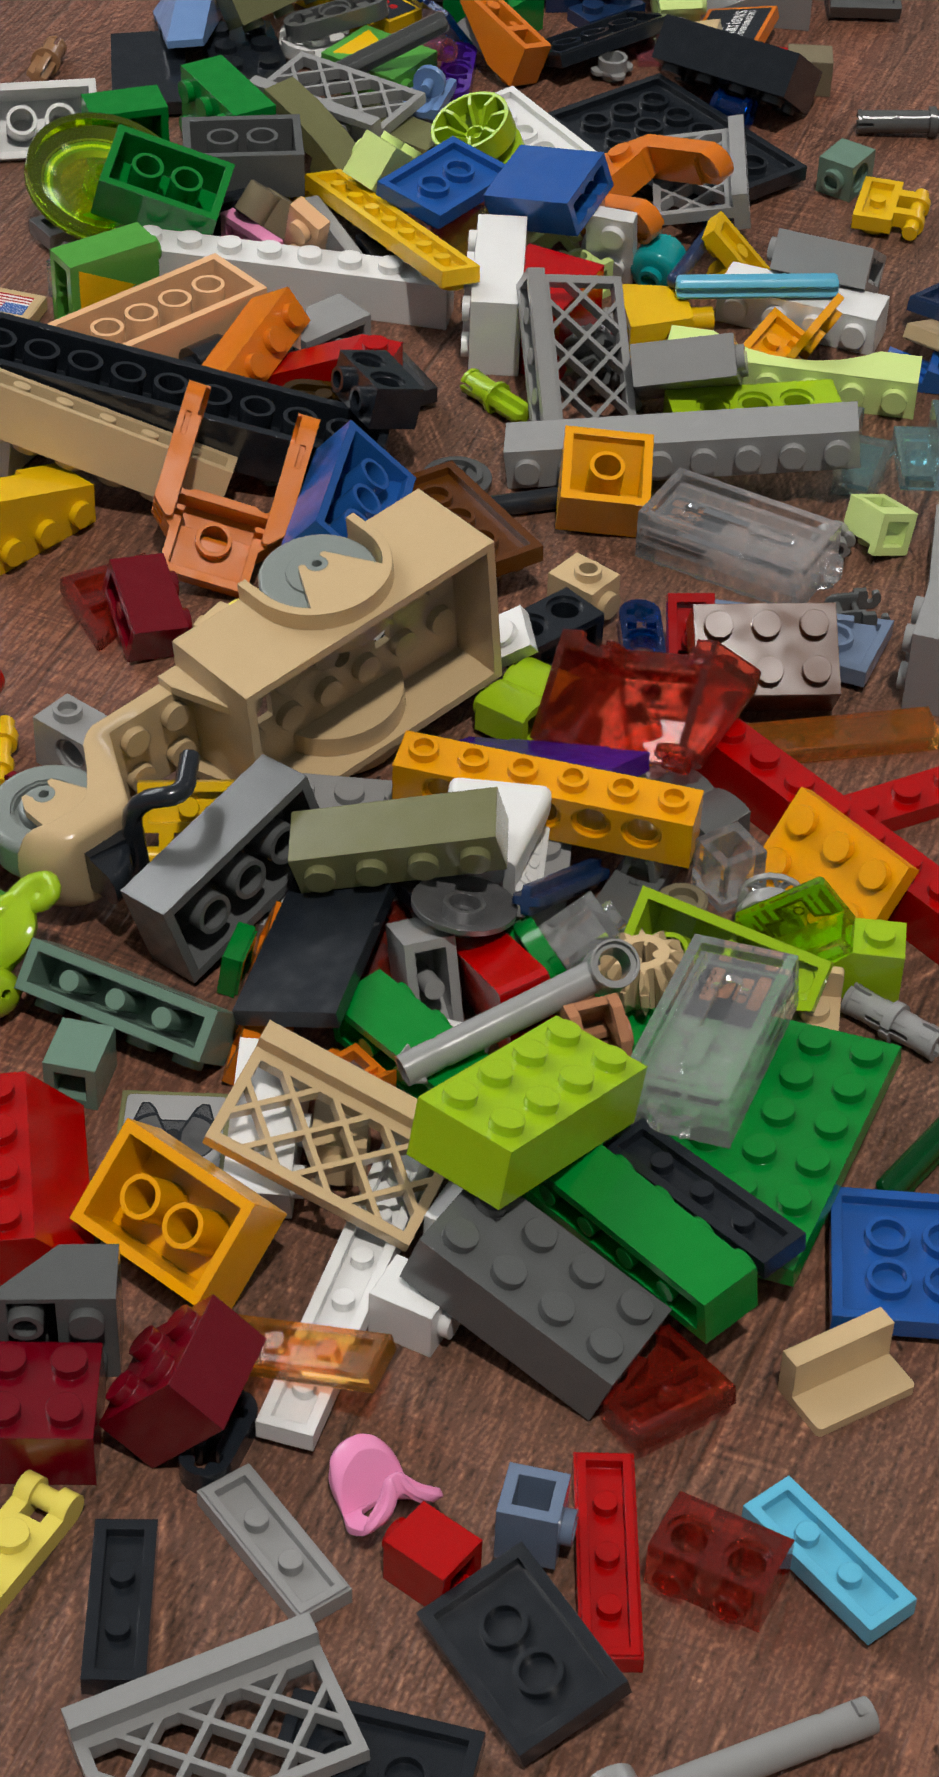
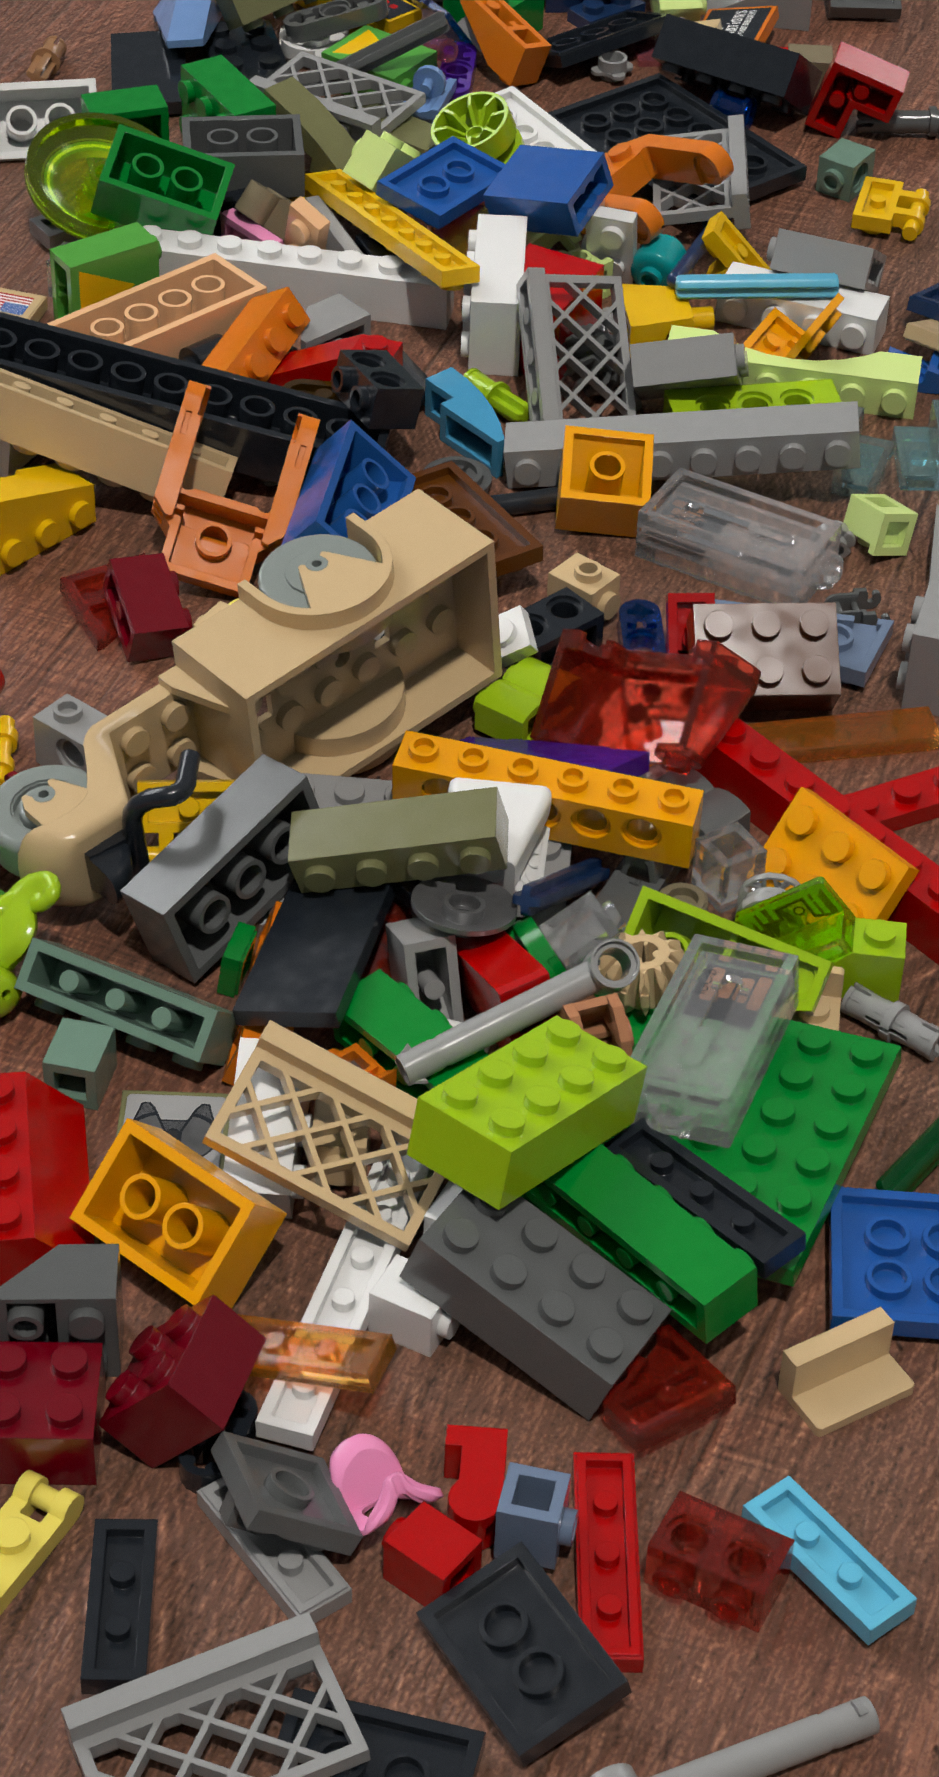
(283, 1495): none -> dark grey hinge
(465, 419): none -> dark azure slope
(479, 1462): none -> red leg
(858, 83): none -> red brick

